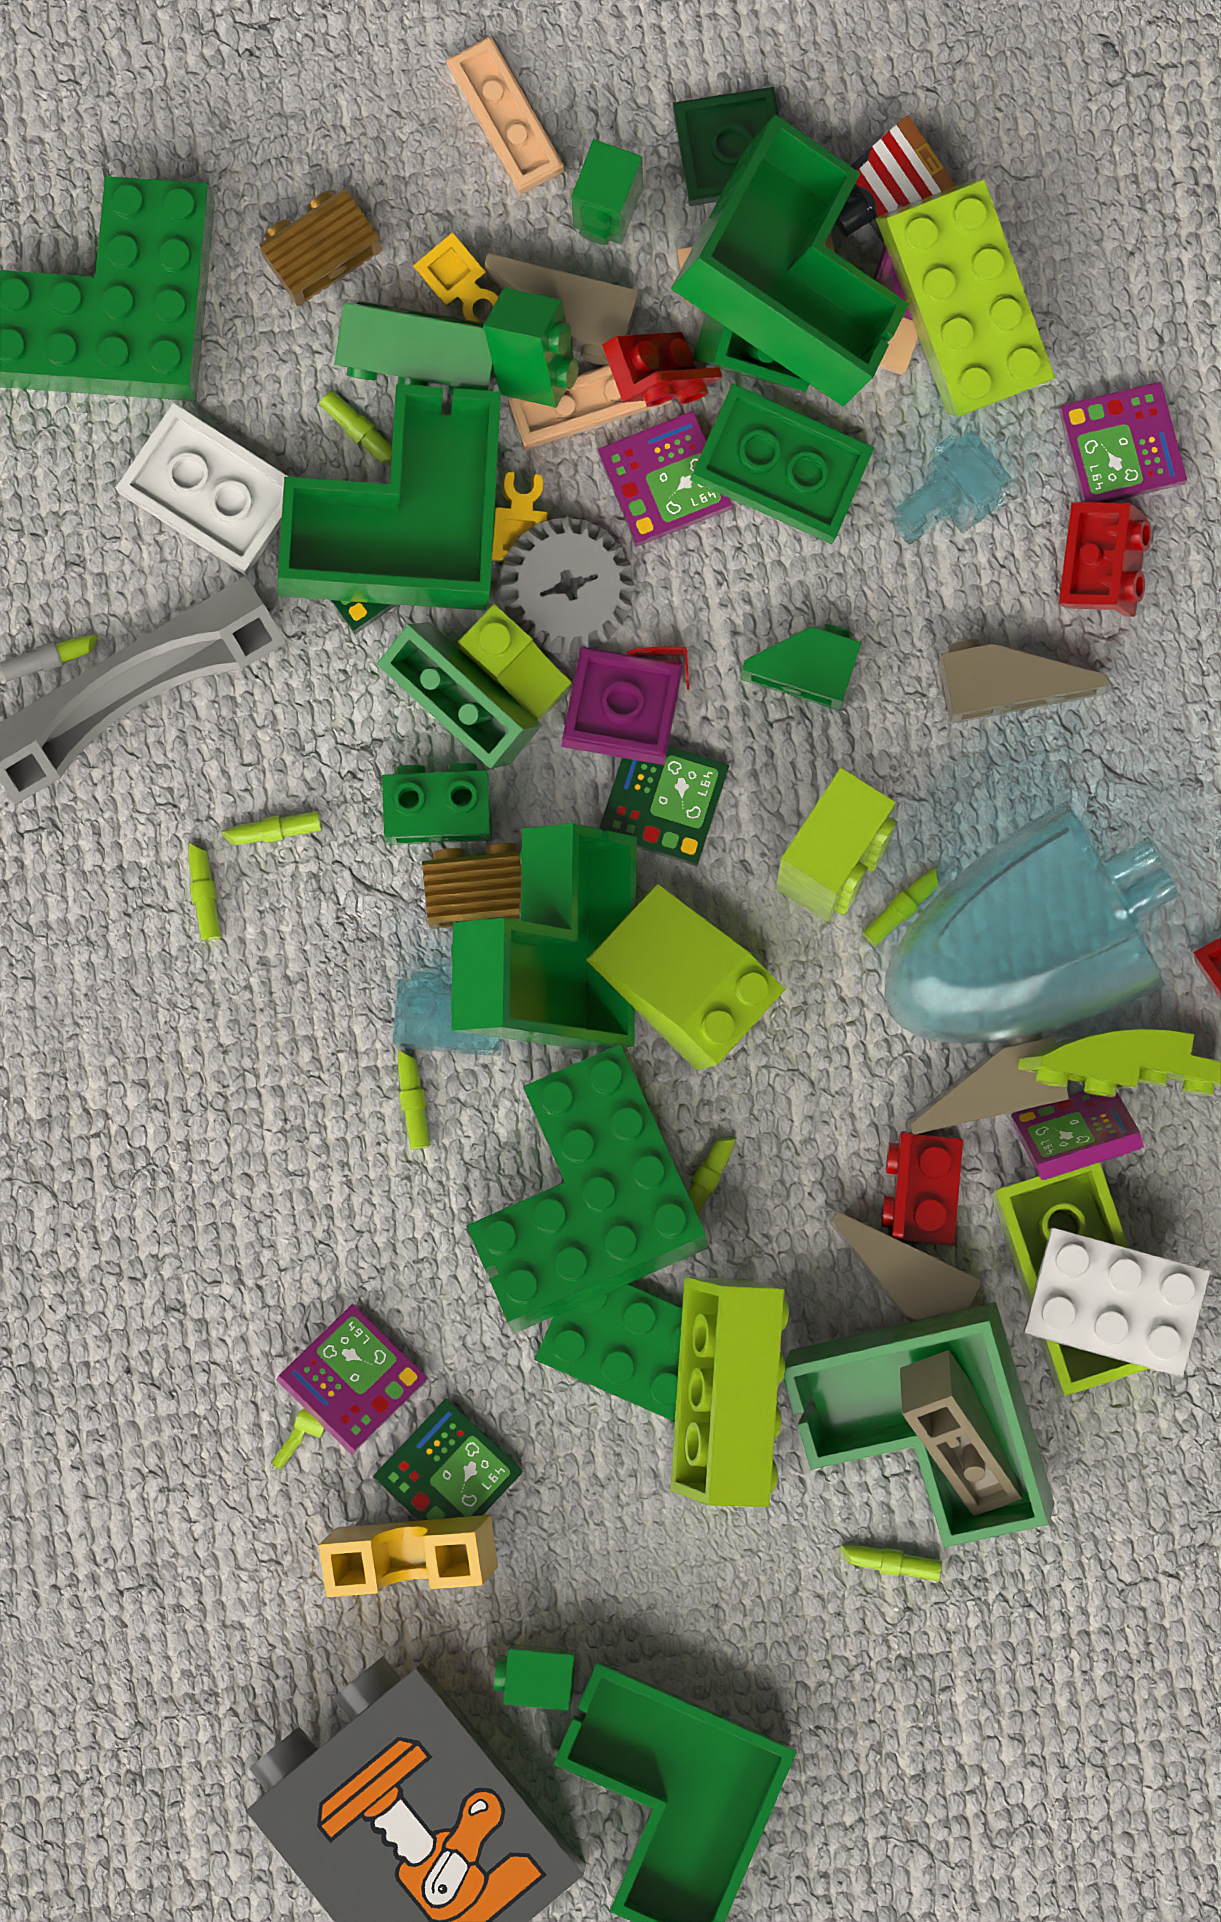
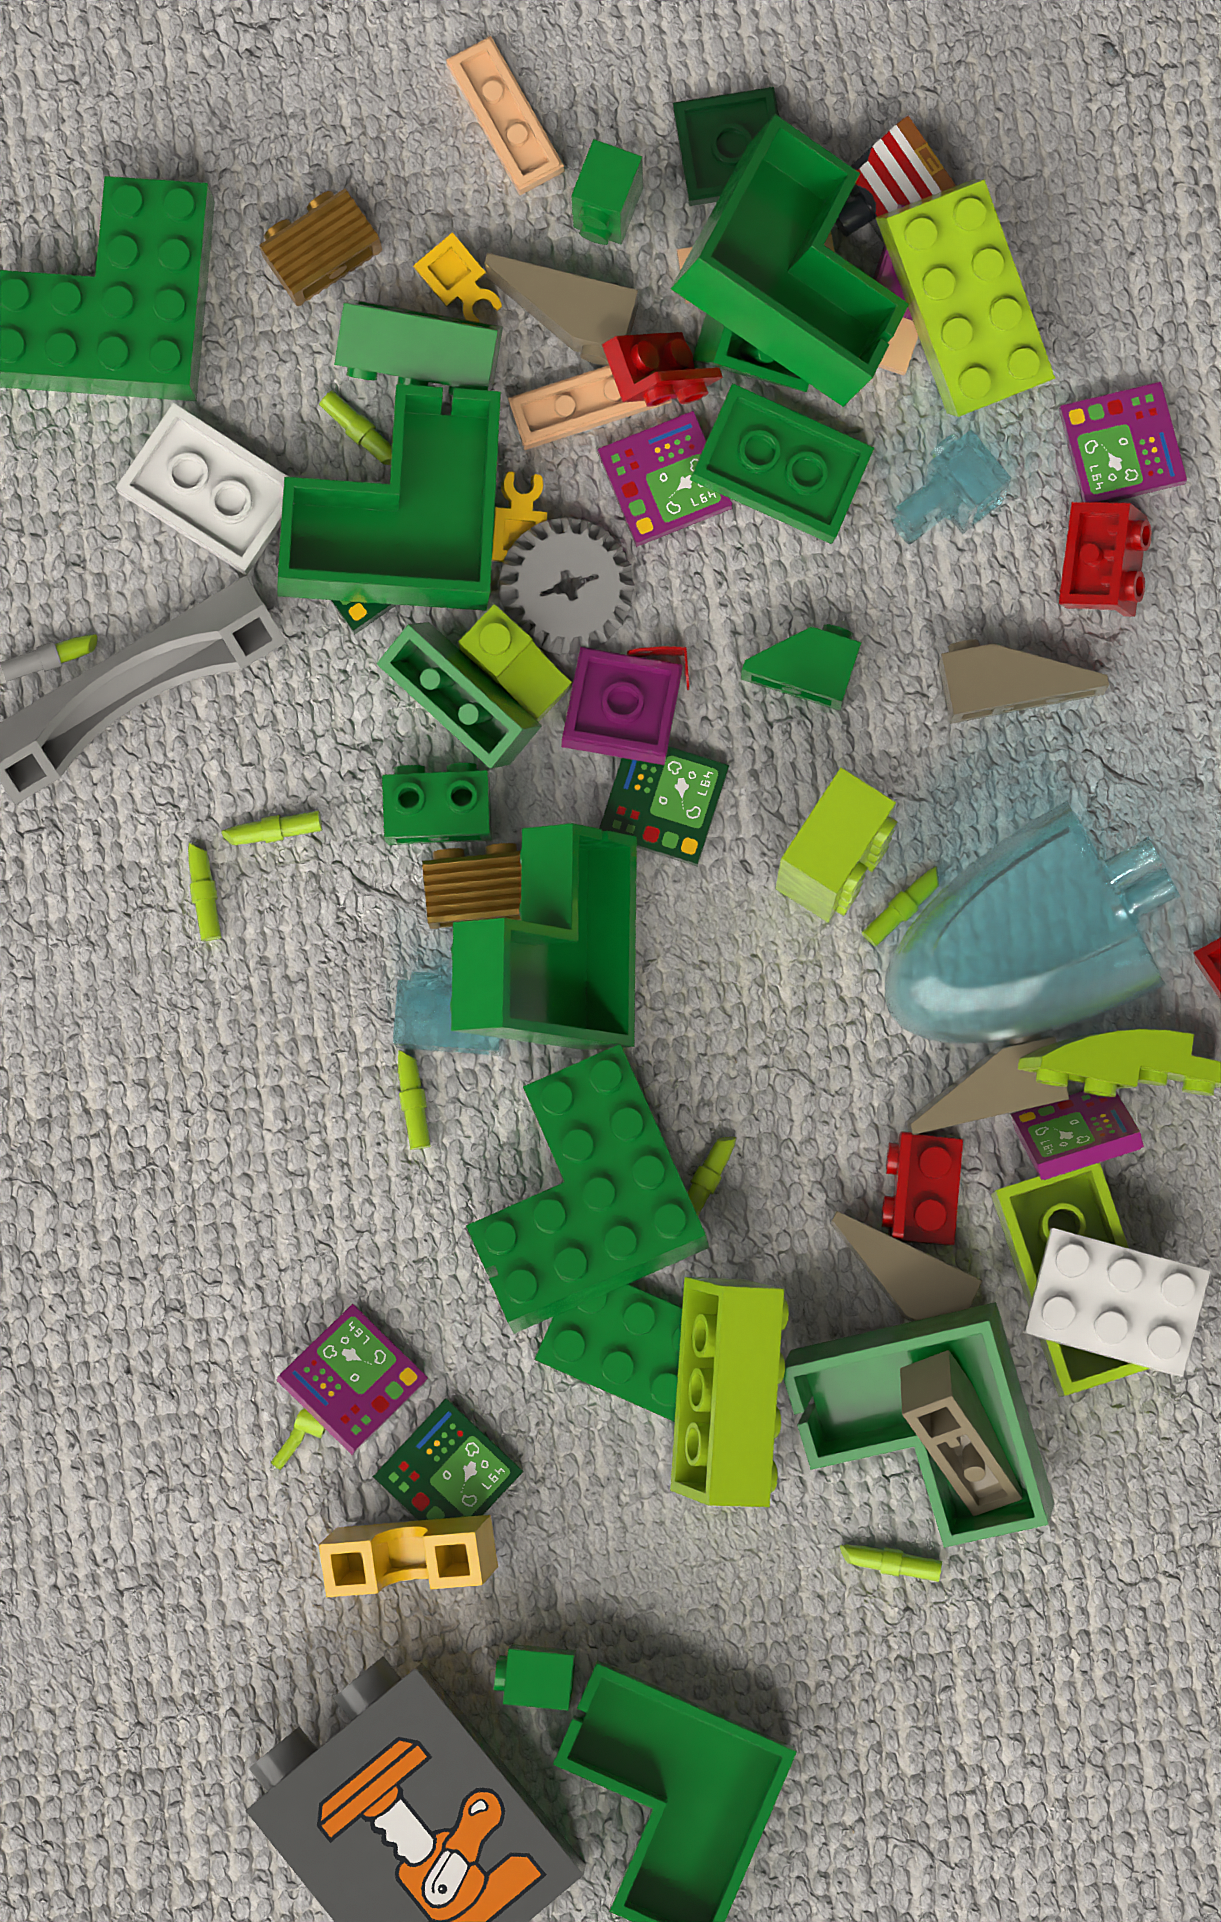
(531, 347): green brick -> none
(685, 977): lime slope -> none

